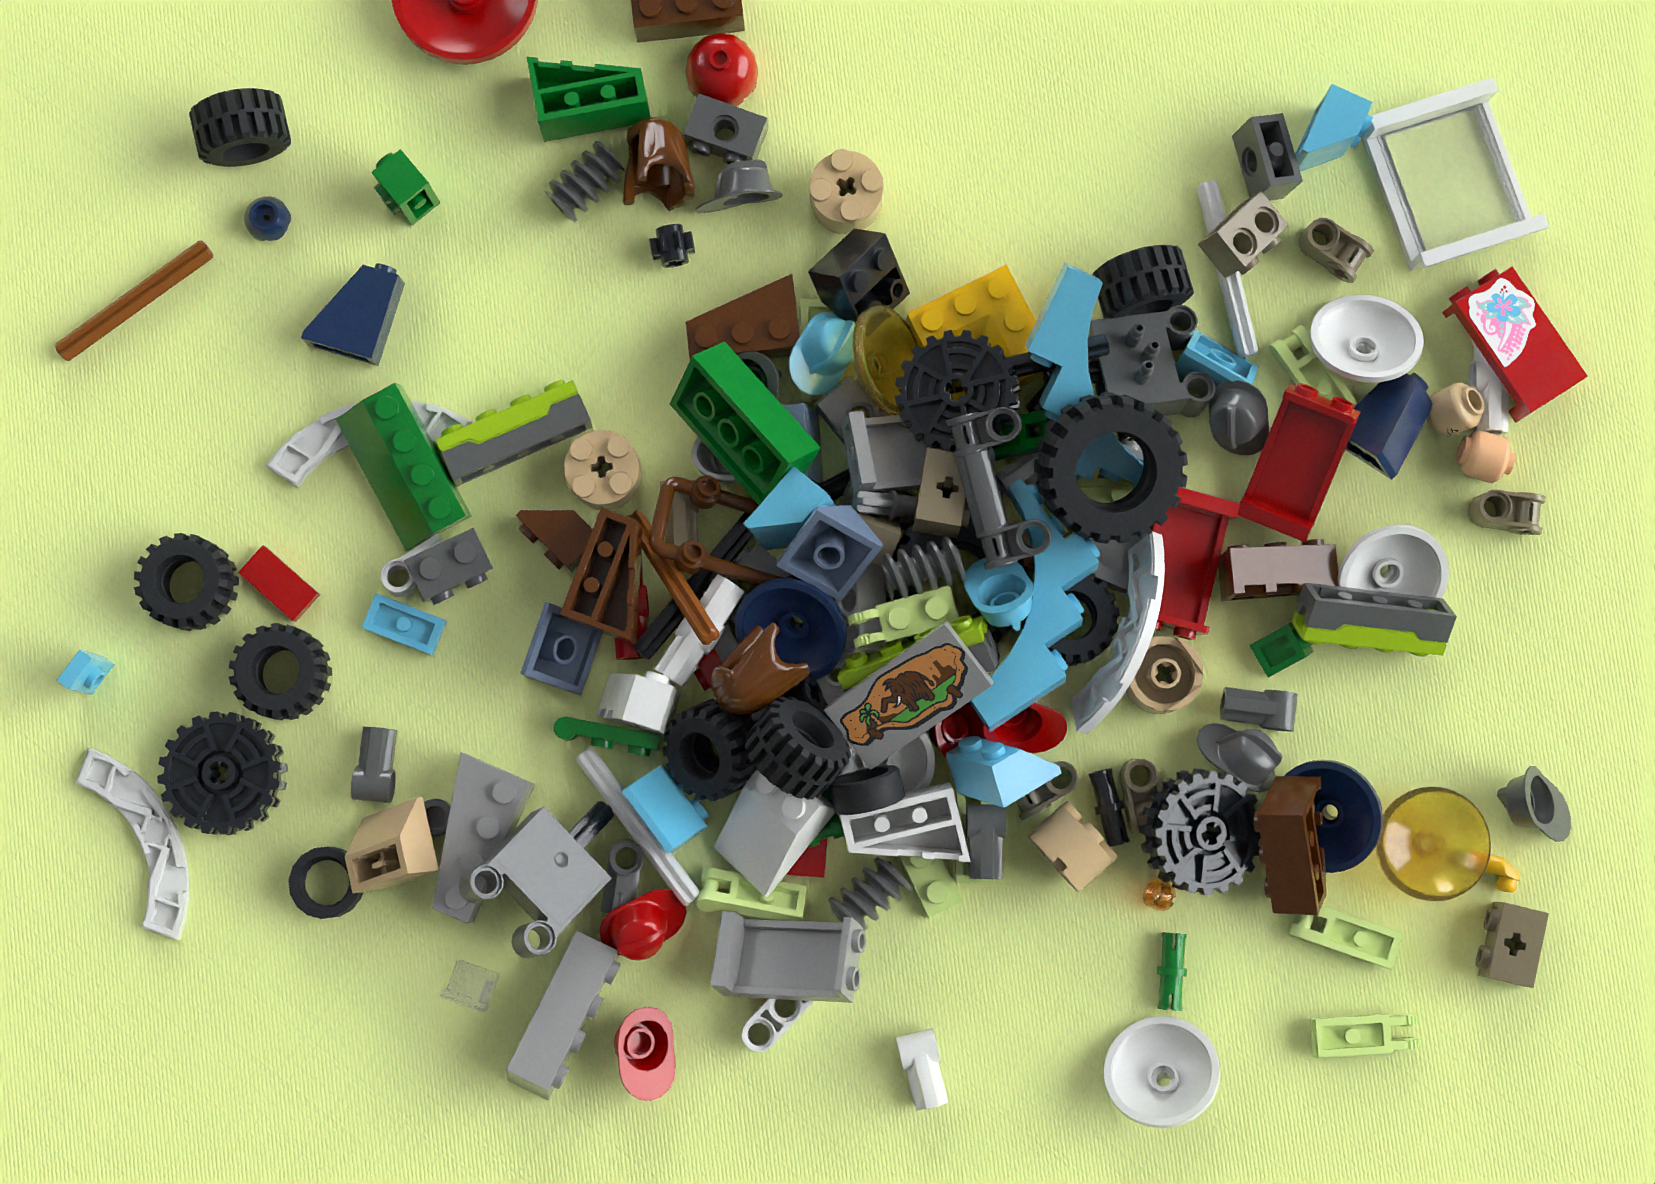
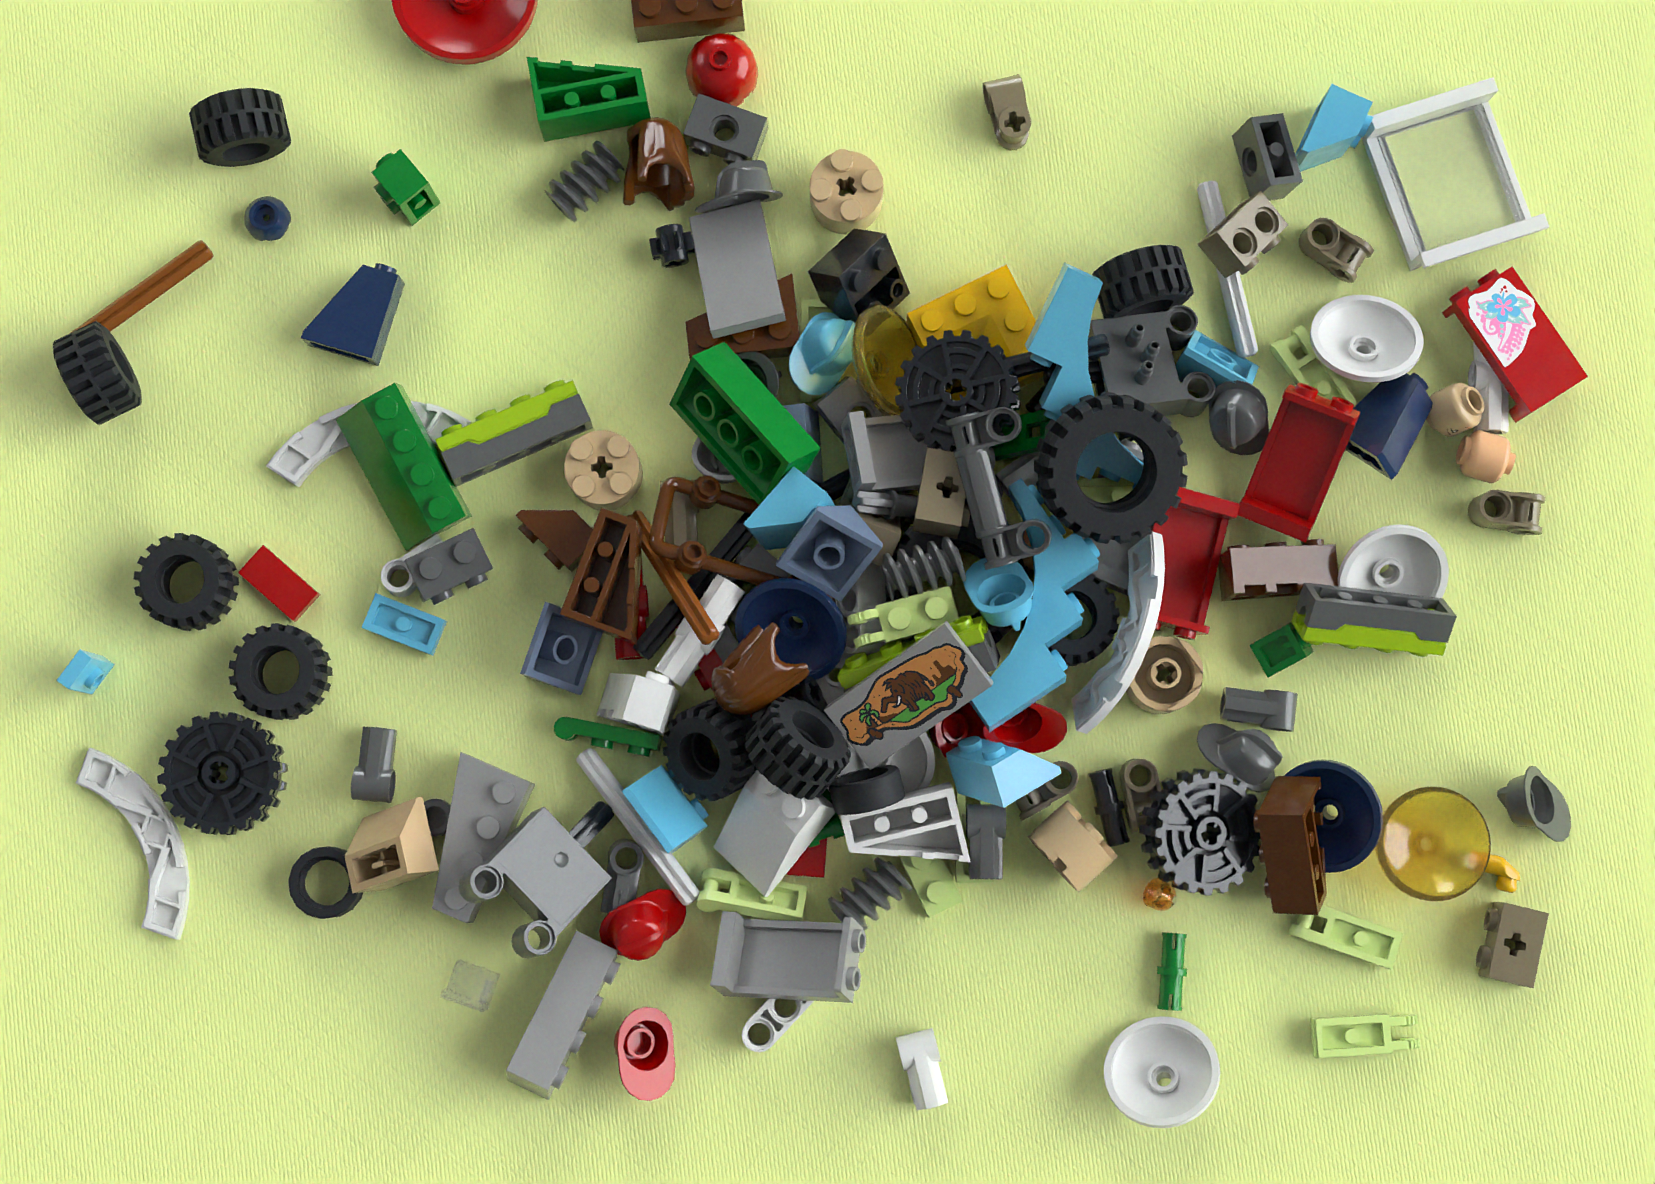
(97, 373): none -> black tyre
(736, 269): none -> light grey tile
(1008, 106): none -> dark tan piece

